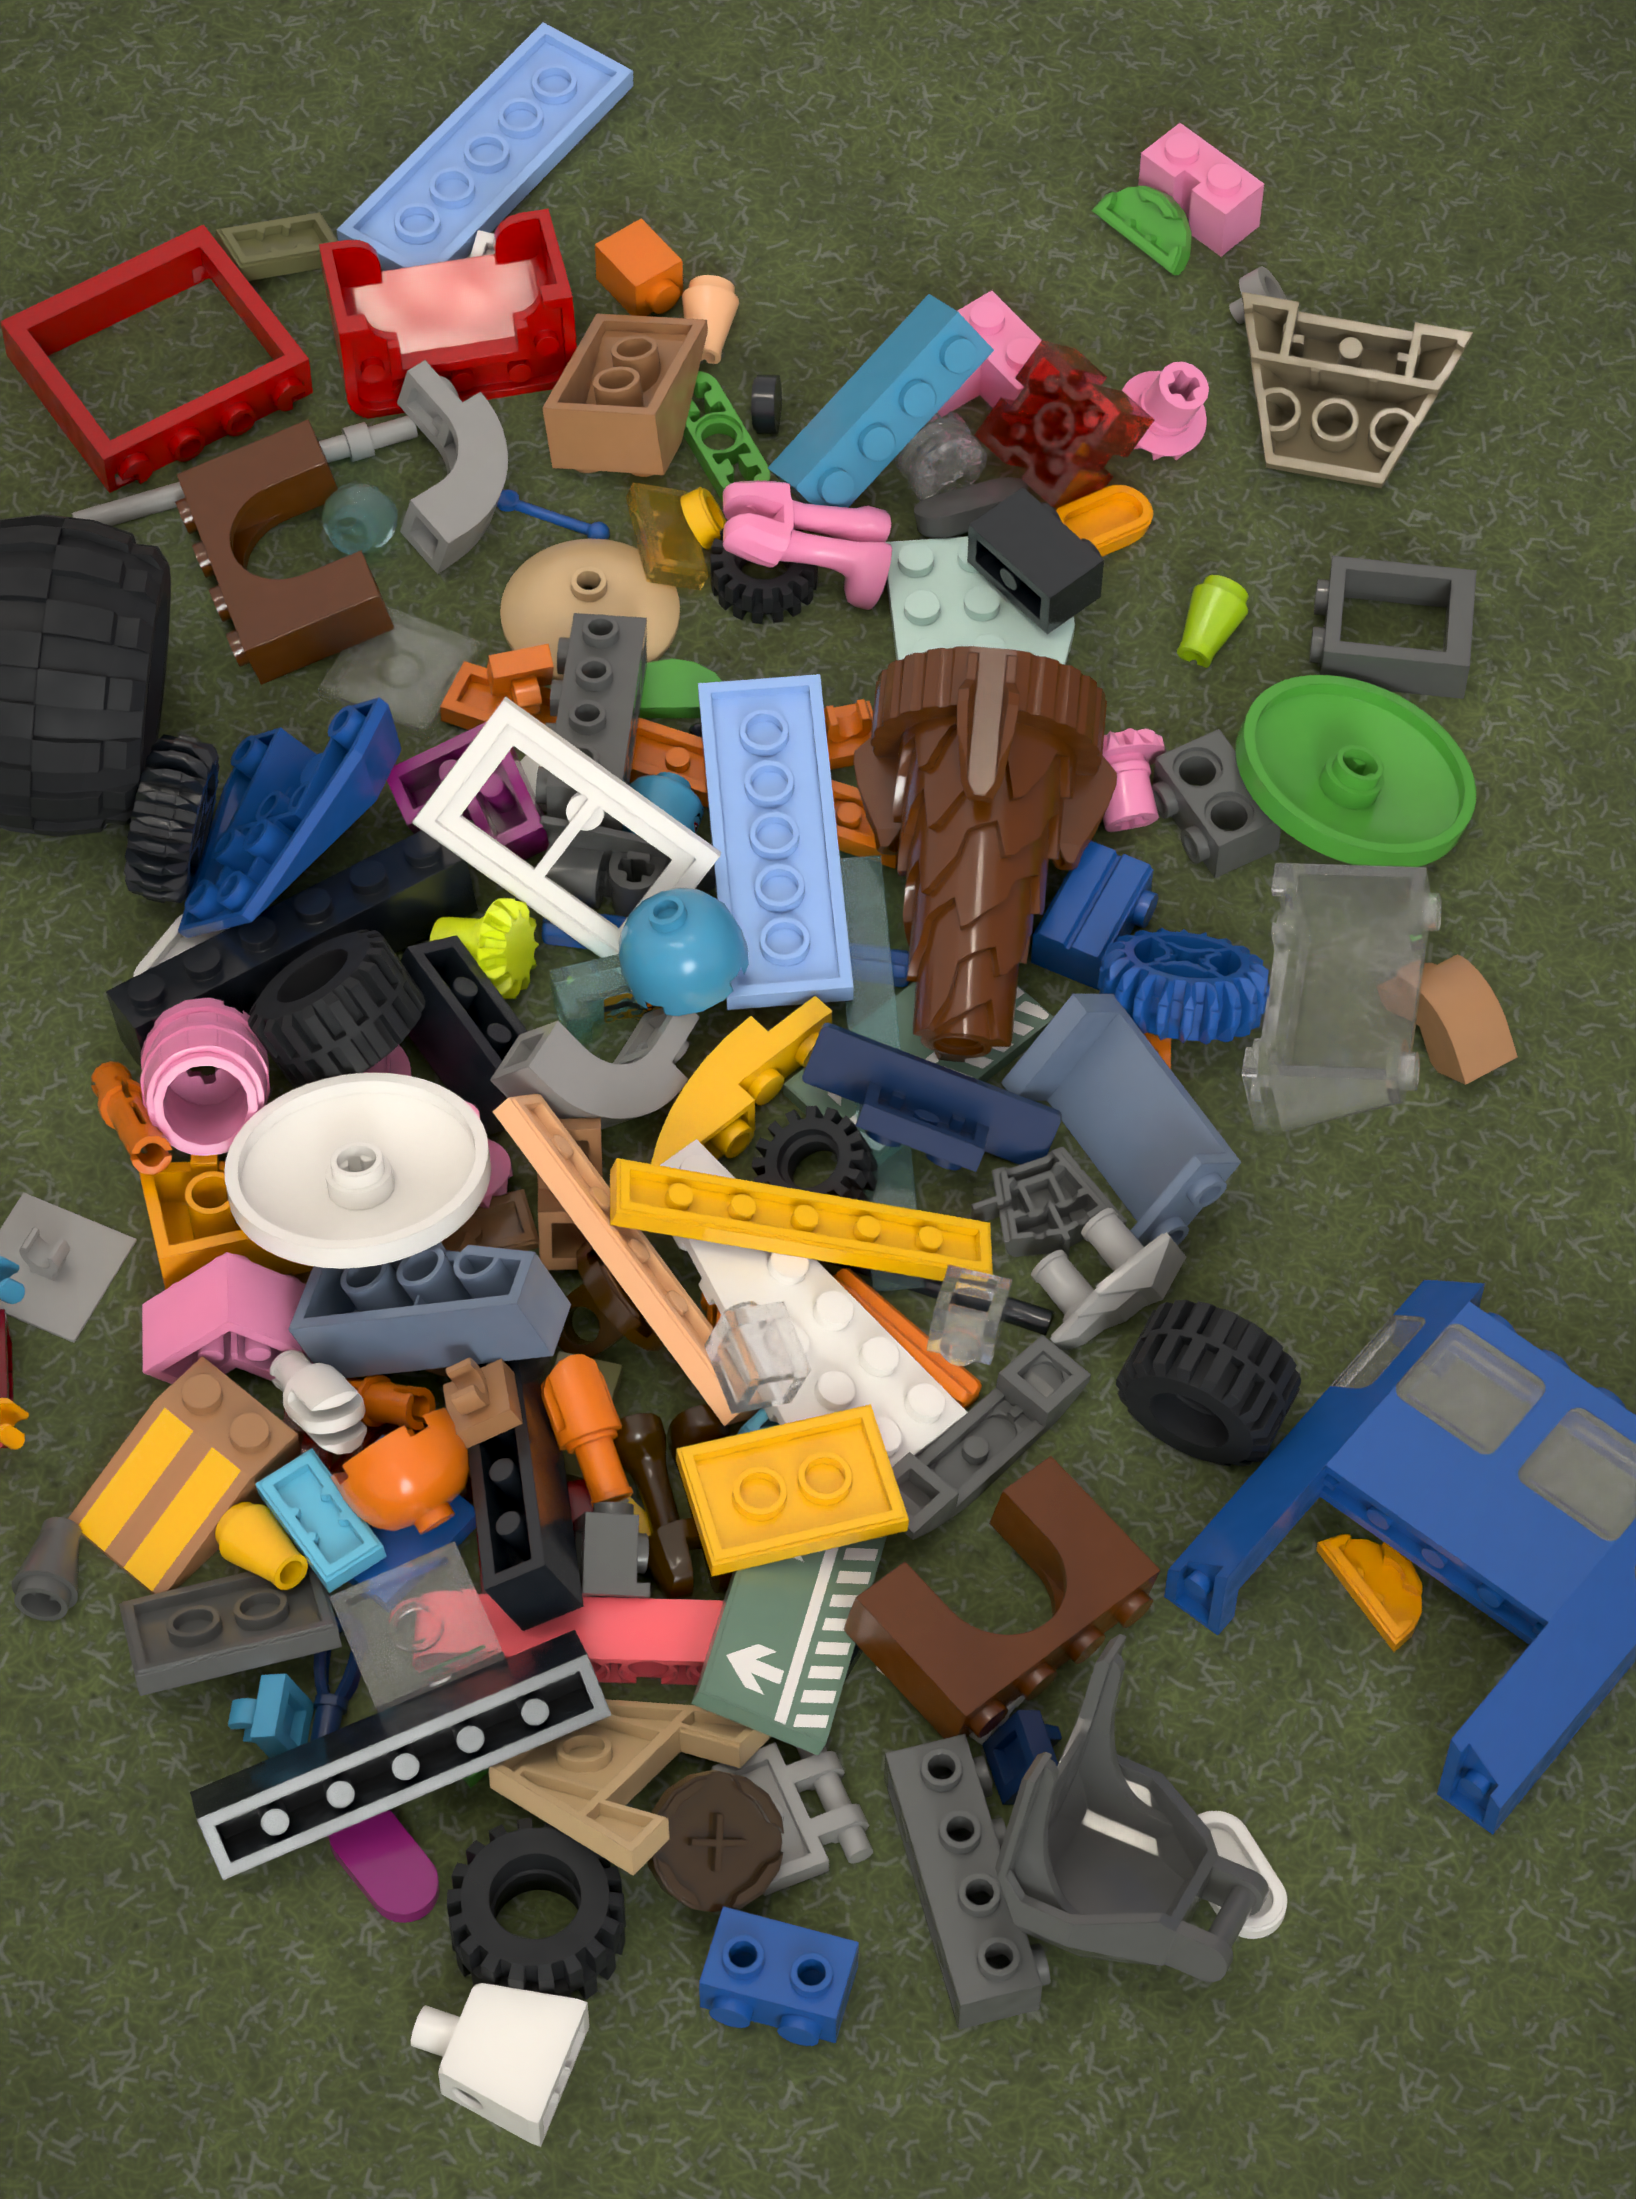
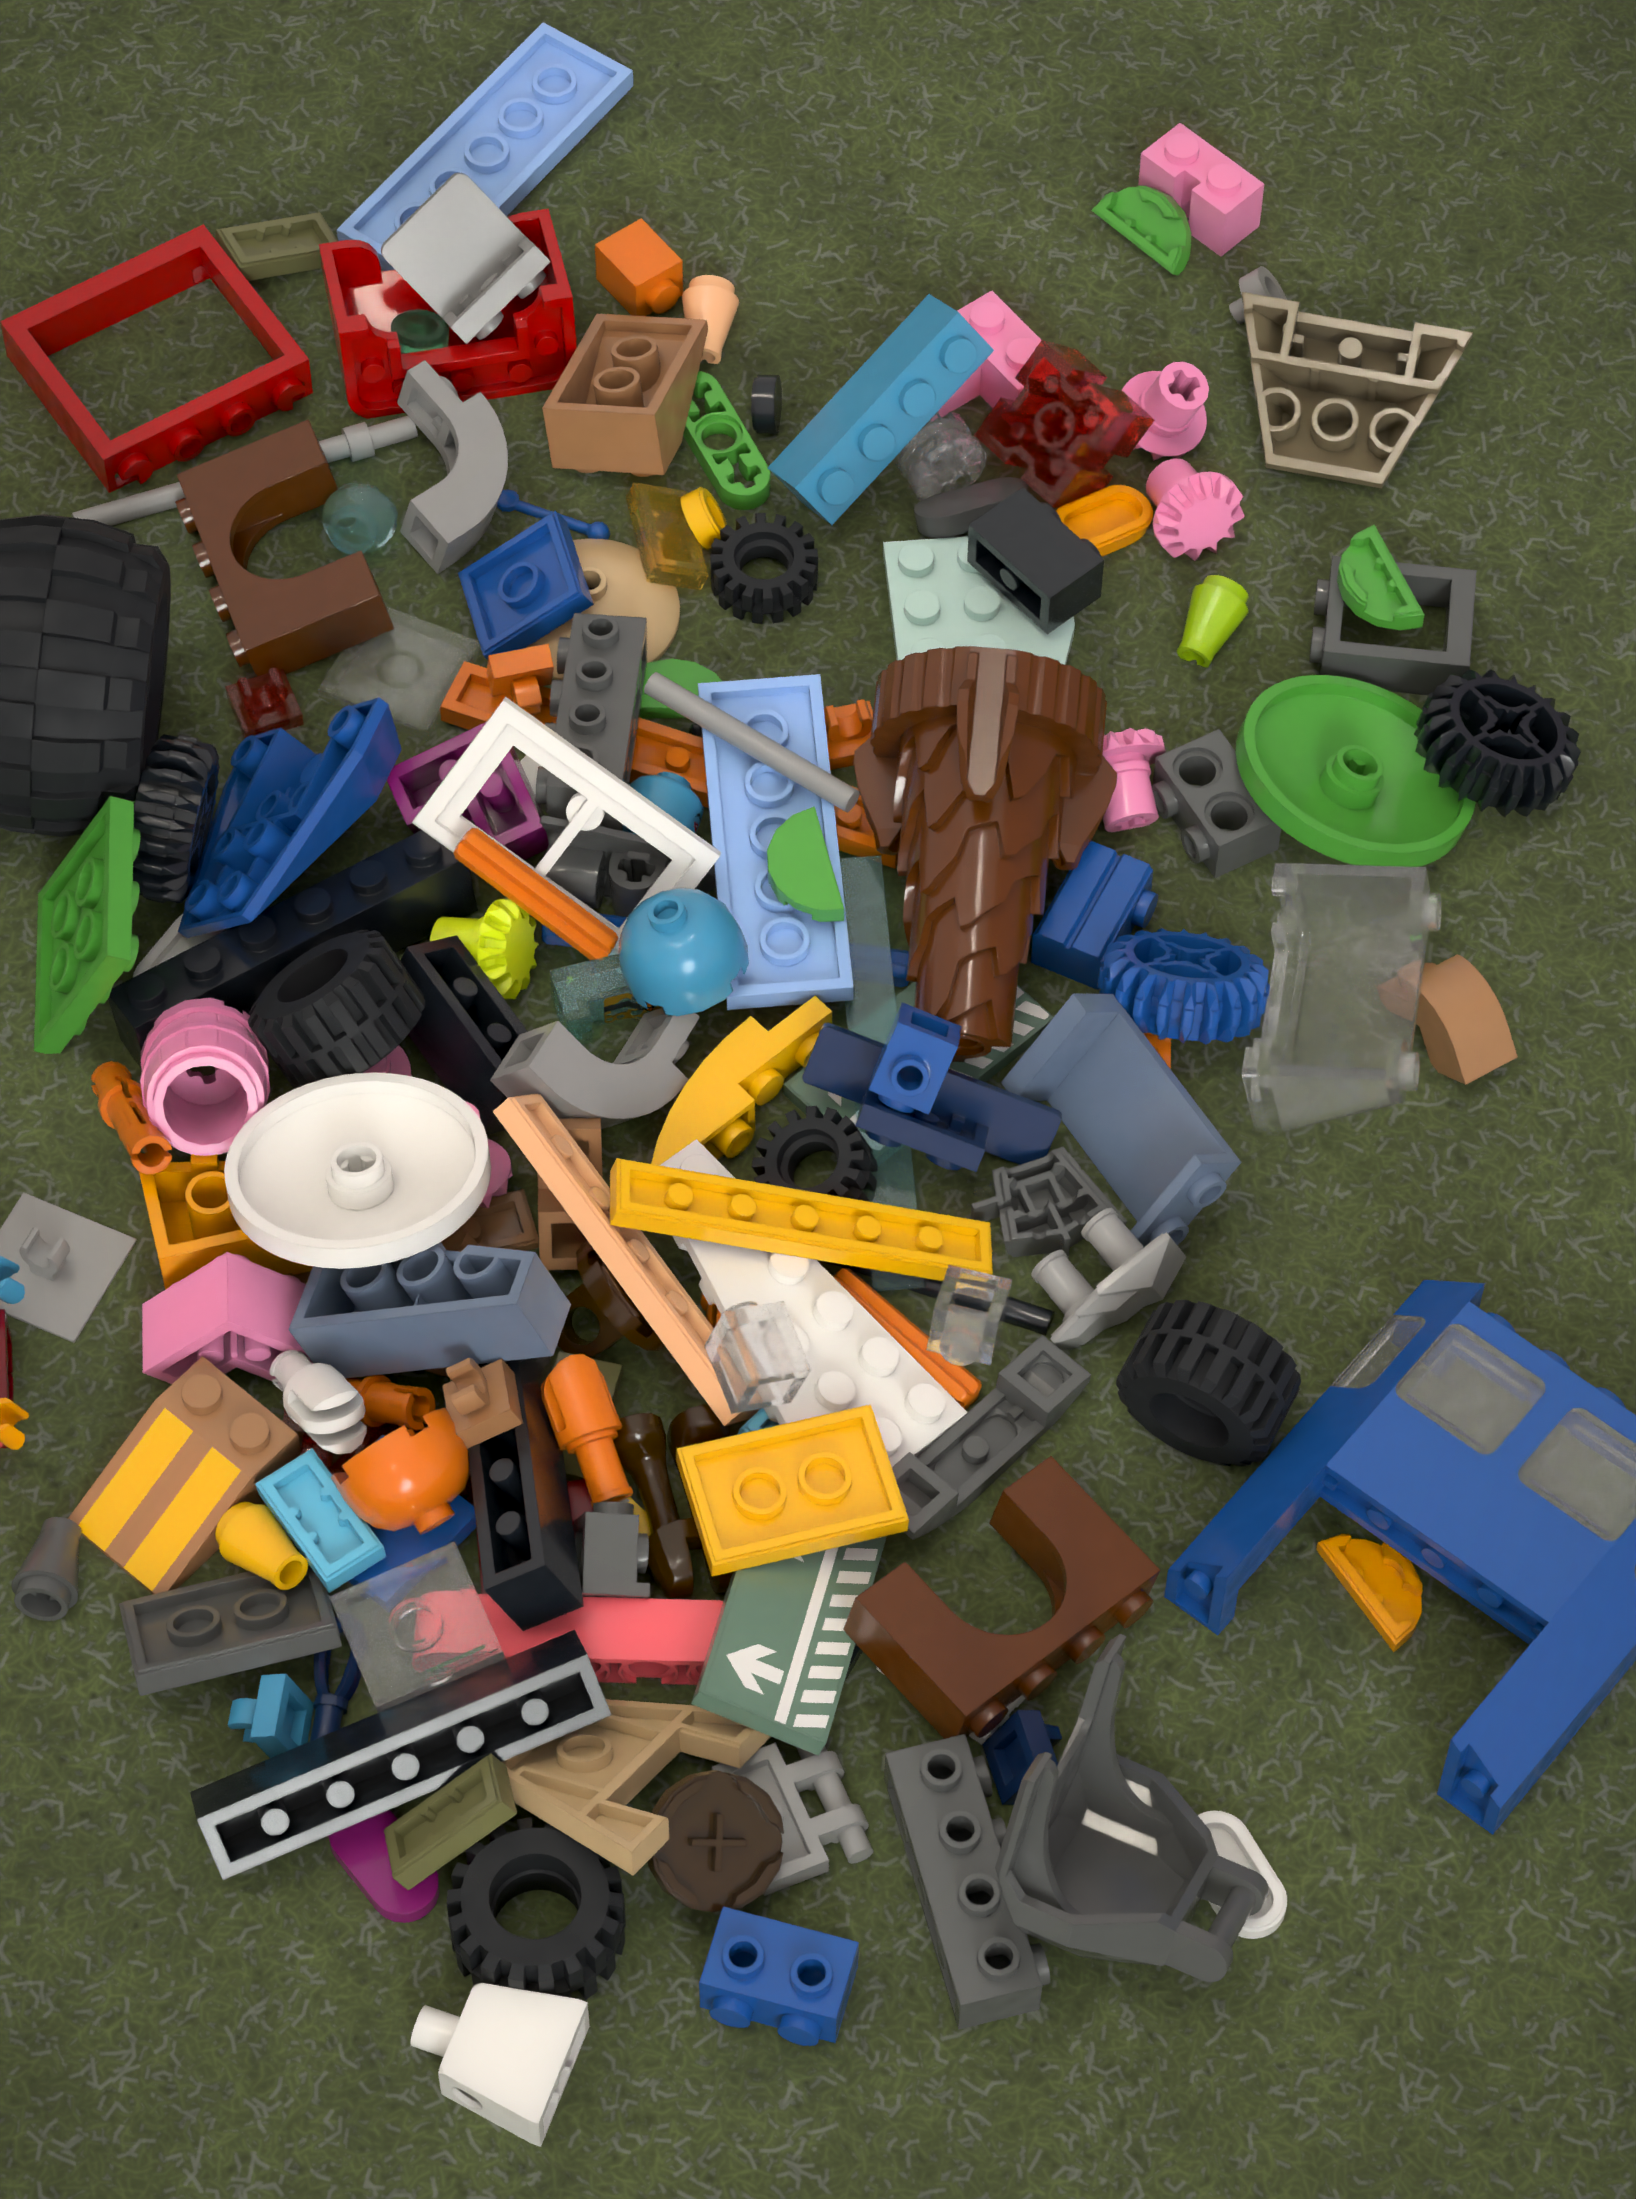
(86, 926): none -> bright green plate
(264, 703): none -> clear red tile
(420, 331): none -> clear green tile
(449, 1821): none -> olive plate
(465, 257): none -> bracket
(526, 587): none -> blue tile
(535, 895): none -> orange axle
(751, 742): none -> light grey bar
(763, 532): bright pink piece -> none
(802, 868): none -> bright green tile
(914, 1060): none -> blue brick
(1192, 508): none -> bright pink gear
(1375, 586): none -> bright green tile
(1497, 742): none -> black gear

